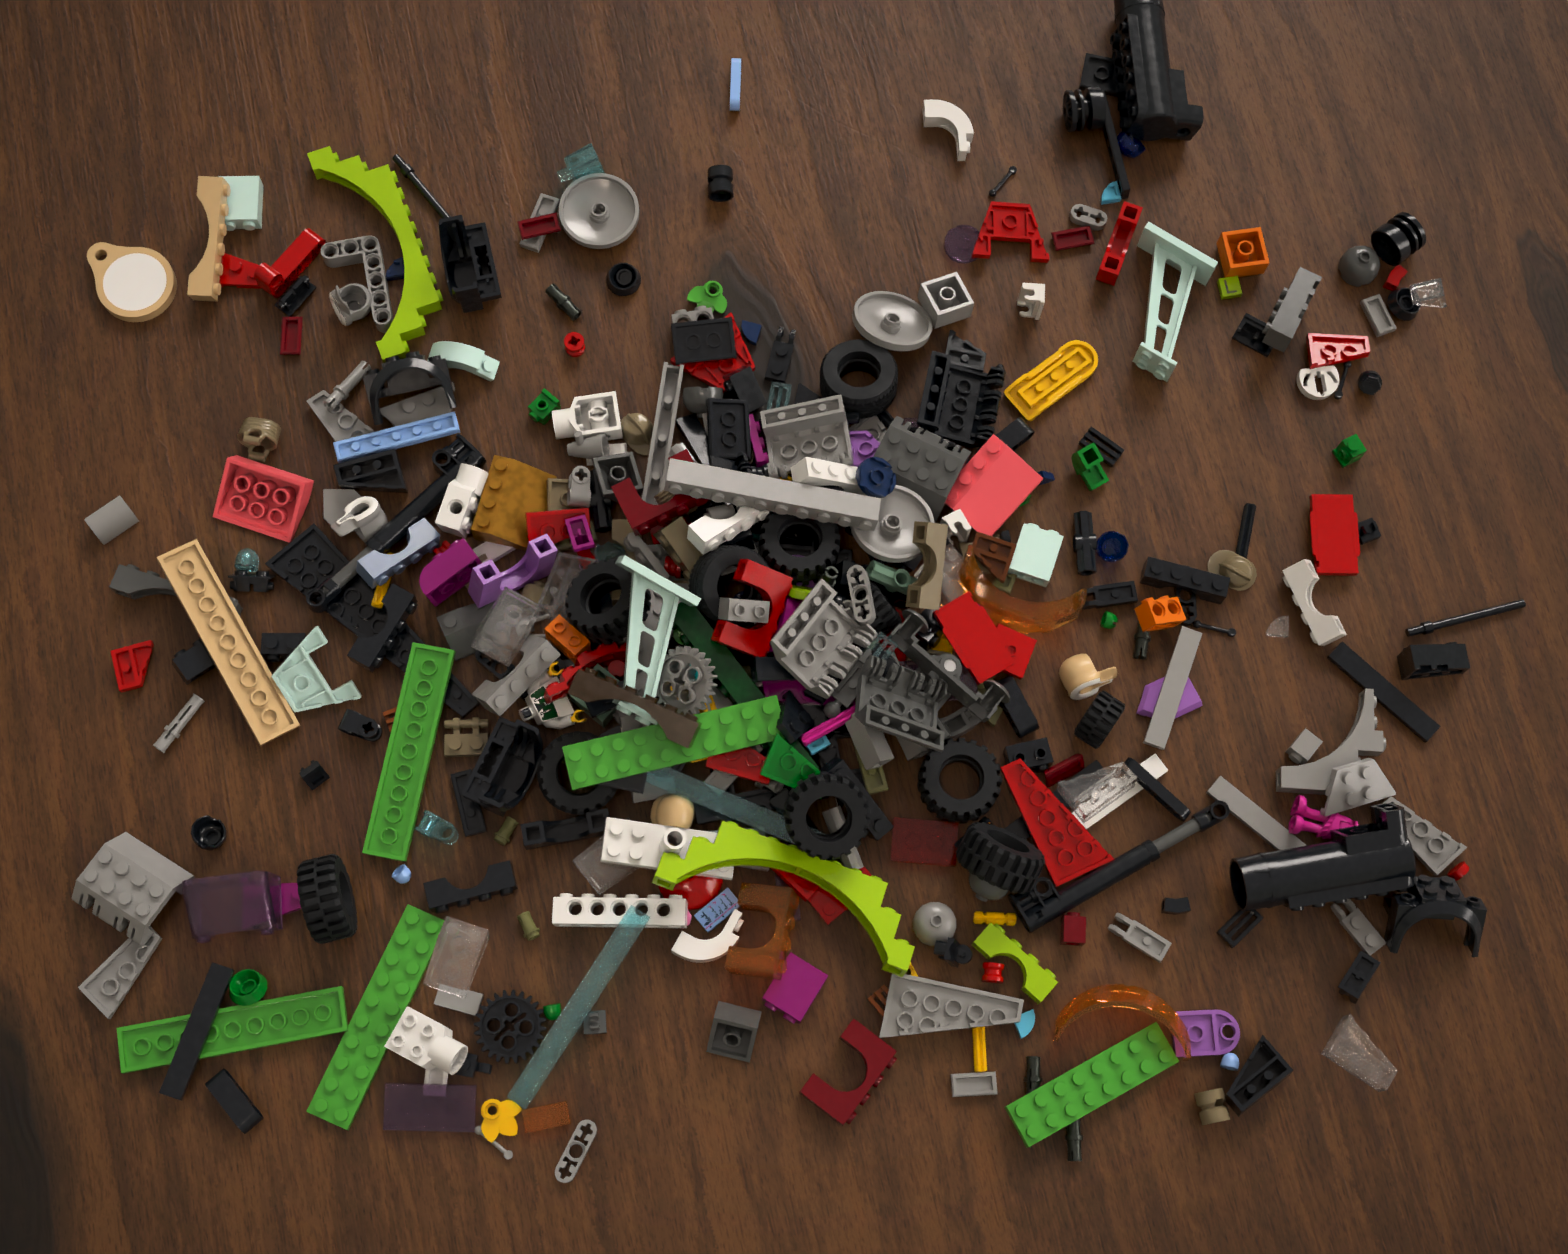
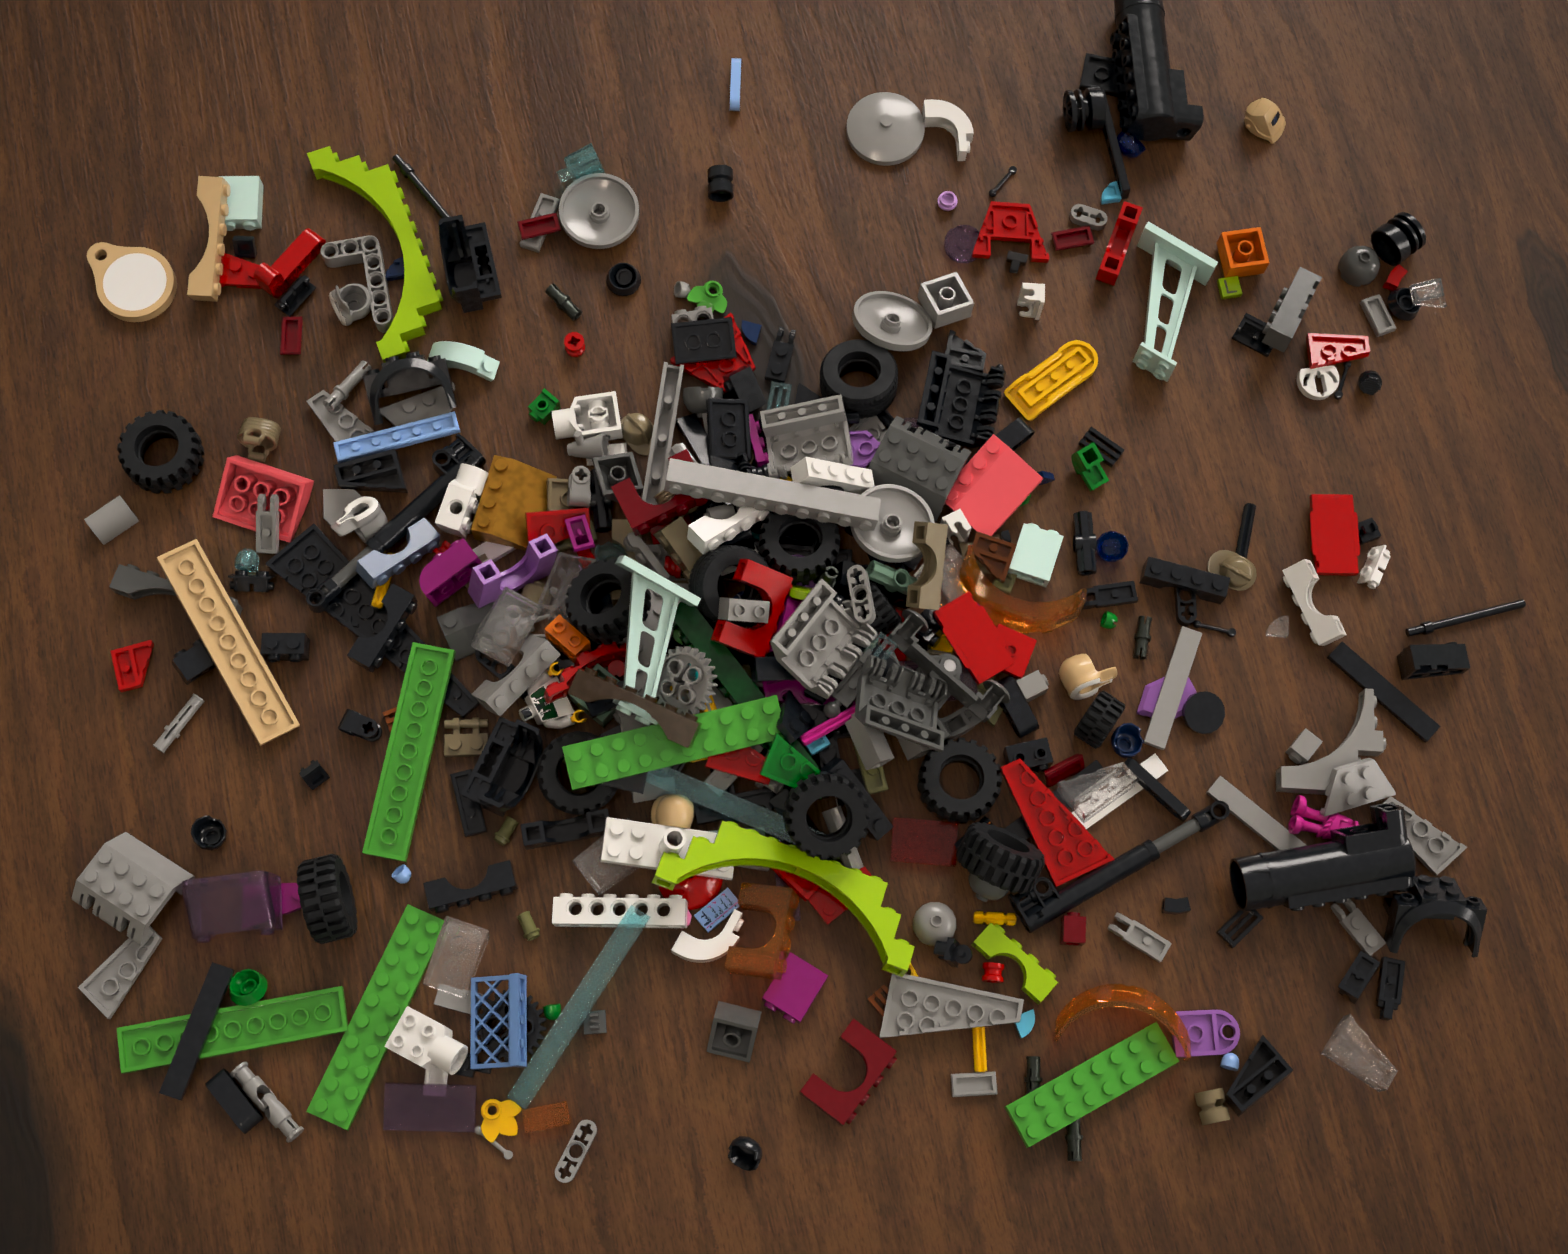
(147, 431): none -> black tyre
(244, 246): none -> black tile
(267, 525): none -> light grey hinge
(274, 1110): none -> light grey piece
(303, 682): light aqua wing -> none
(434, 826): clear light blue piece -> none
(516, 1021): none -> medium blue fence
(681, 289): none -> light grey hinge
(745, 1153): none -> black hair
(875, 477): dark blue tile -> none
(885, 128): none -> light grey dish
(947, 201): none -> lavender plate
(1016, 259): none -> black tile
(1033, 685): none -> light grey brick
(1127, 740): none -> dark blue hair
(1160, 613): orange brick -> none
(1203, 712): none -> black tile
(1265, 120): none -> tan helmet
(1349, 450): green brick -> none
(1377, 558): none -> white hinge
(1390, 986): none -> black hinge
(1458, 871): red tile -> none

